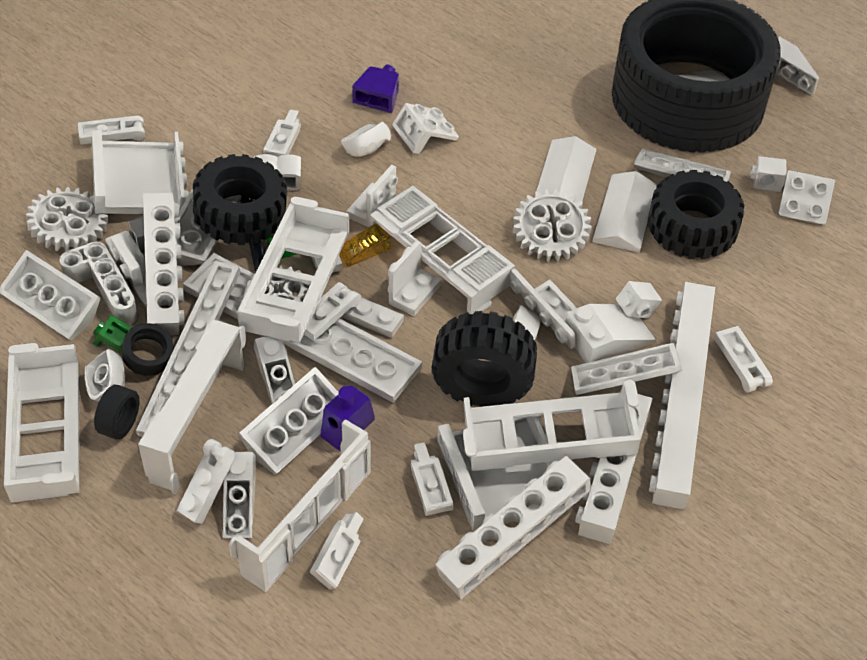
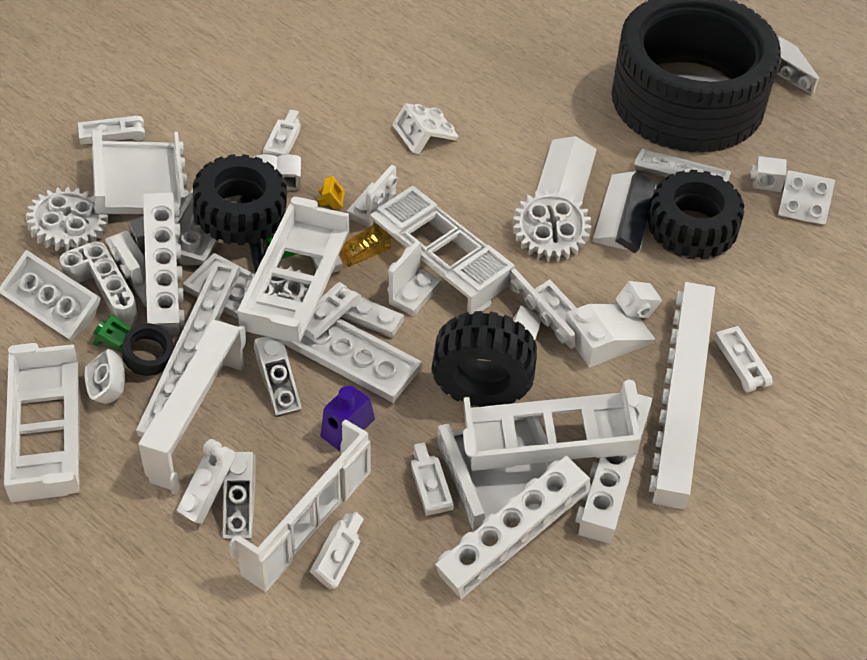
(116, 412): black tyre -> none
(289, 422): white slope -> none
(331, 193): none -> yellow tile
(366, 139): white piece -> none
(377, 88): dark purple torso -> none
(629, 366): white slope -> none
(635, 212): none -> black tile

